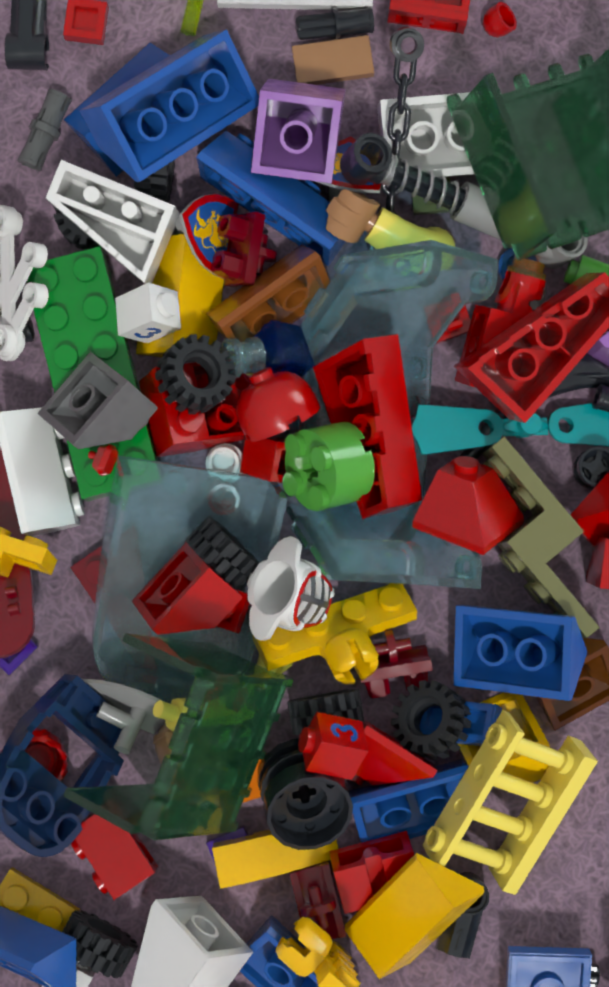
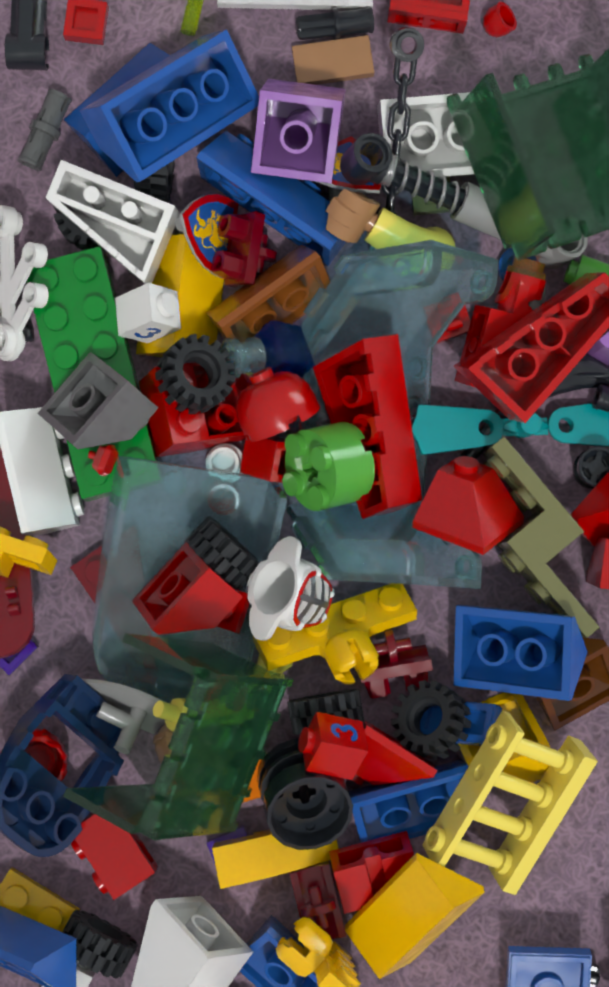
(461, 934): black piece -> none

